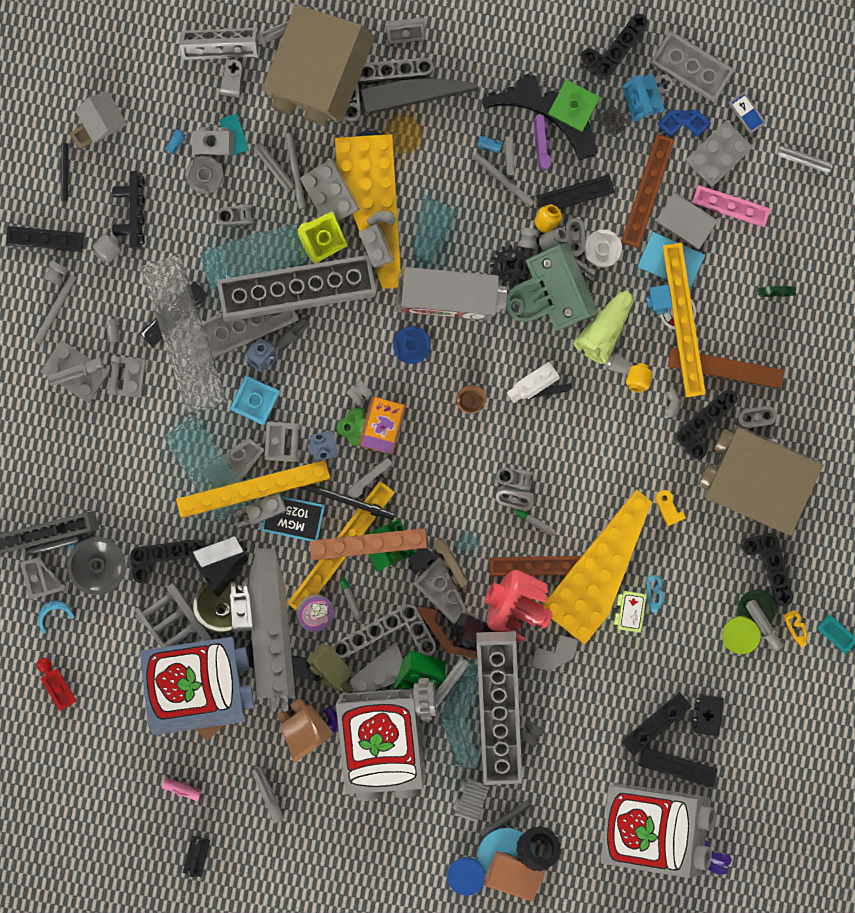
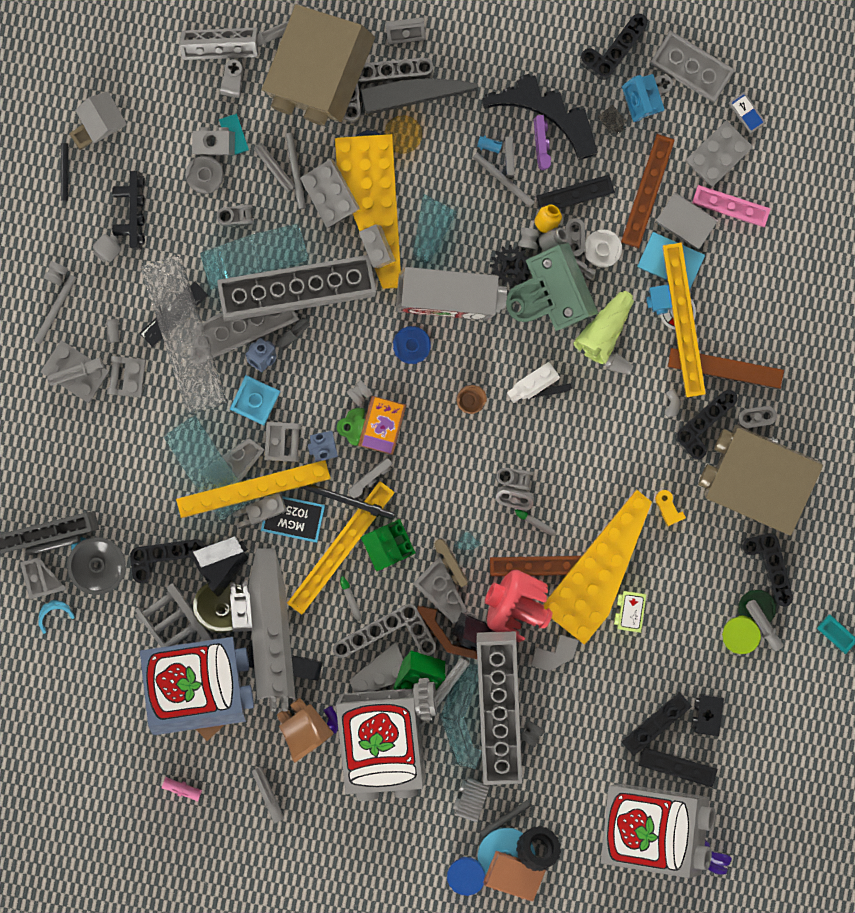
(45, 239): black tile -> none
(55, 684): red plate -> none
(175, 141): dark azure pin -> none
(196, 856): black hinge -> none
(315, 613): tile -> none
(321, 237): neon yellow slope -> none
(330, 668): olive hinge -> none
(369, 544): nougat arch -> none
(382, 216): light grey arm -> none
(421, 560): black brick -> none
(574, 105): bright green plate -> none
(639, 378): yellow head -> none
(654, 606): medium azure helmet -> none
(690, 118): blue tile -> none
(772, 291): dark green tile -> none
(800, 640): yellow helmet -> none
(805, 159): light grey axle -> none

